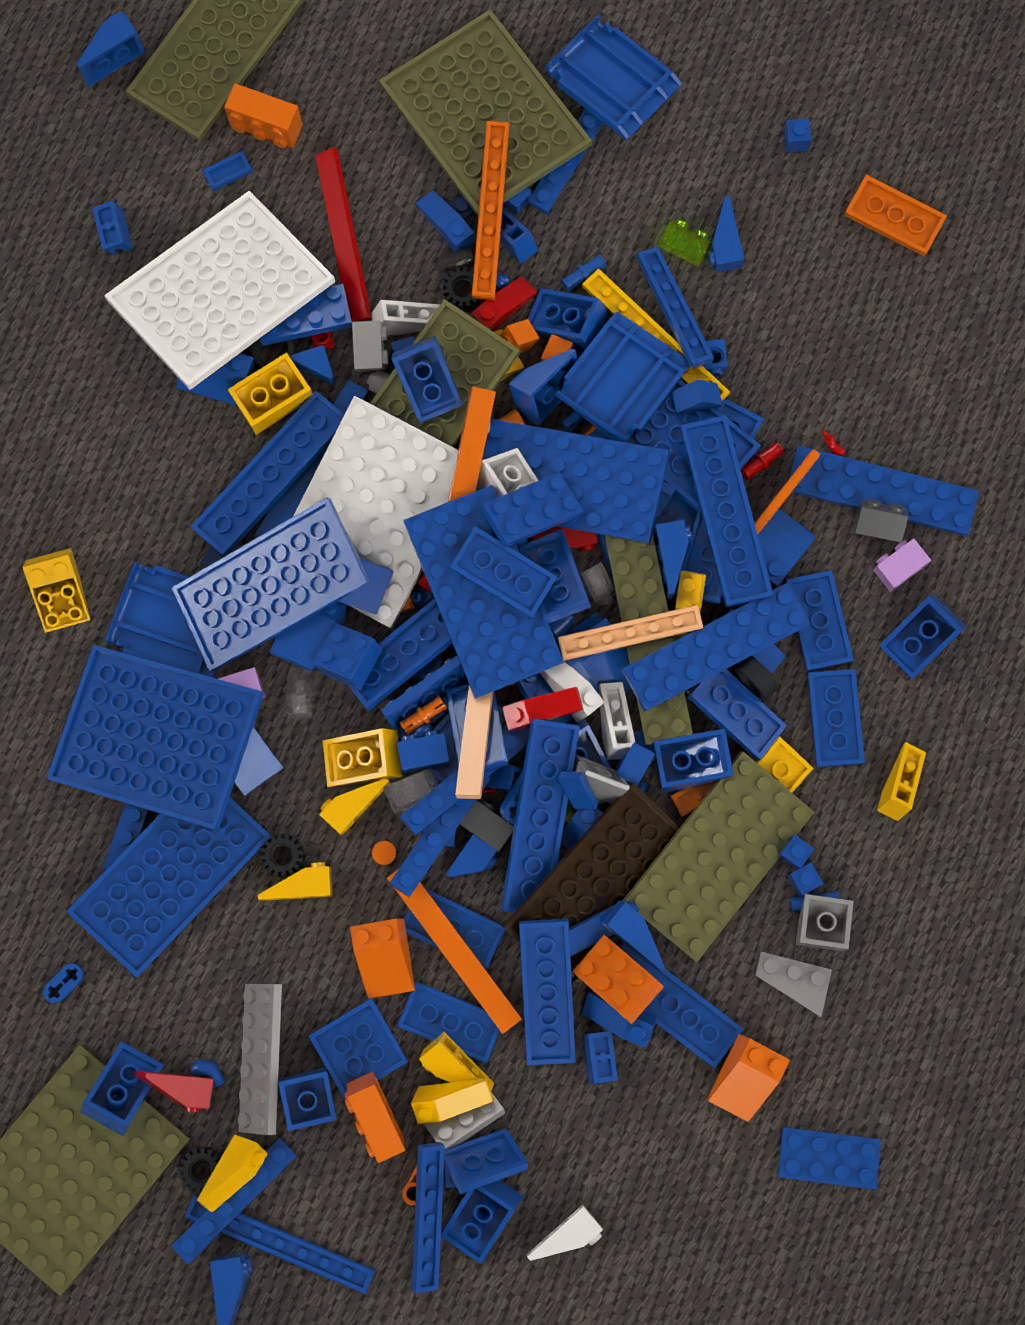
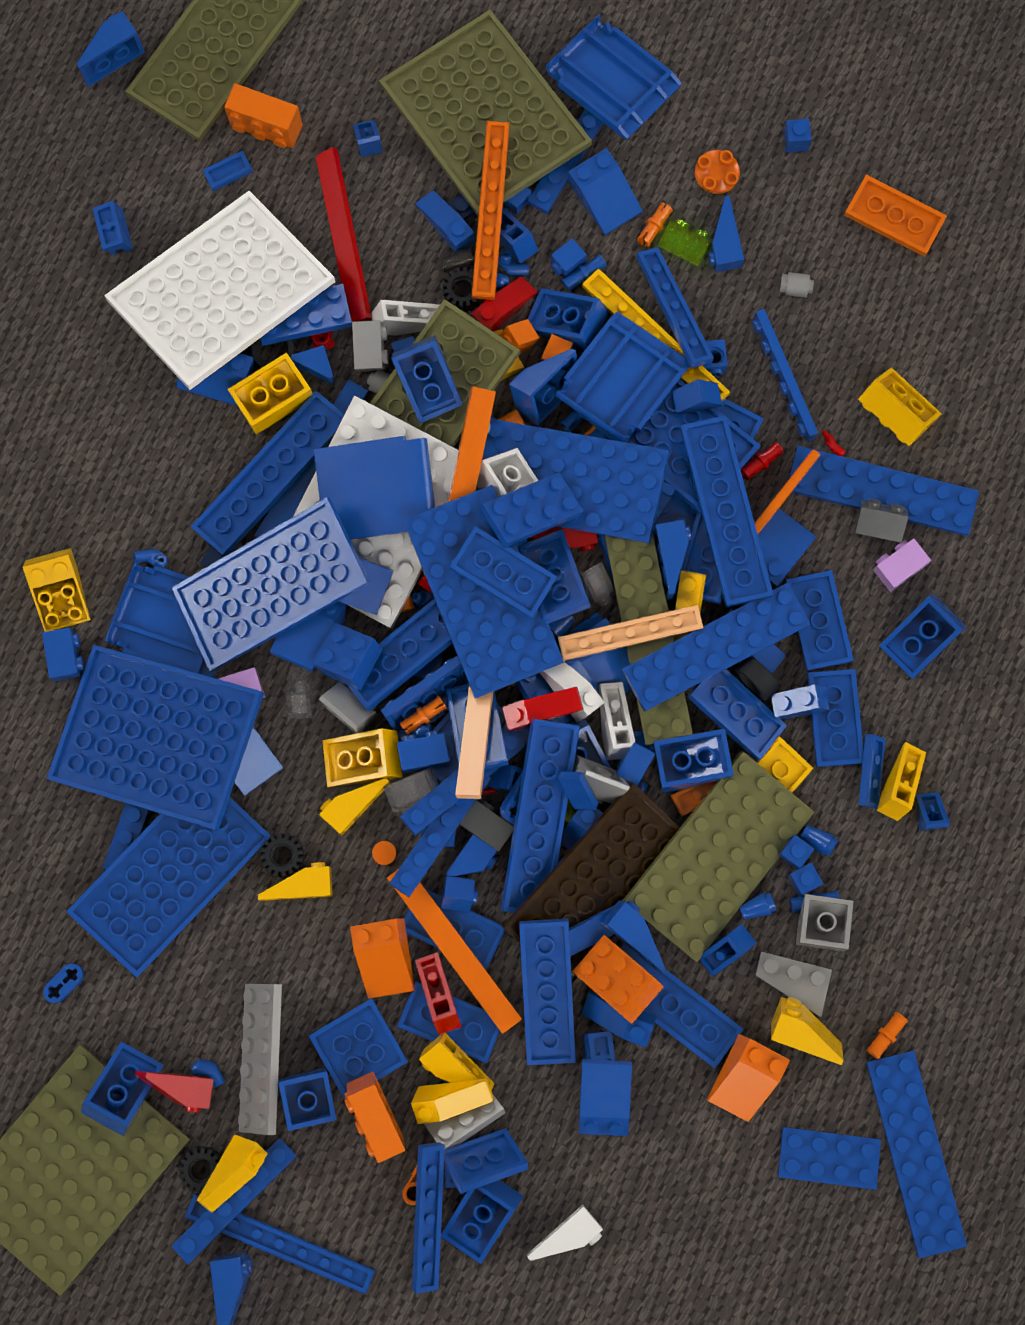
(62, 654): none -> blue brick
(151, 556): none -> blue arm
(347, 707): none -> light grey slope
(367, 138): none -> blue slope
(376, 483): none -> blue piece
(438, 993): none -> red slope
(458, 894): none -> blue brick
(511, 266): none -> blue arm
(567, 258): none -> blue brick
(604, 191): none -> blue slope
(605, 1097): none -> blue slope
(654, 224): none -> orange pin
(717, 171): none -> orange dish
(727, 950): none -> blue slope
(759, 906): none -> blue cone
(787, 384): none -> blue plate
(796, 284): none -> light grey brick
(800, 702): none -> brick
(802, 1030): none -> yellow slope
(820, 840): none -> blue cone
(872, 771): none -> blue tile
(887, 1035): none -> orange pin
(899, 406): none -> yellow slope
(916, 1154): none -> blue plate
(931, 812): none -> blue slope

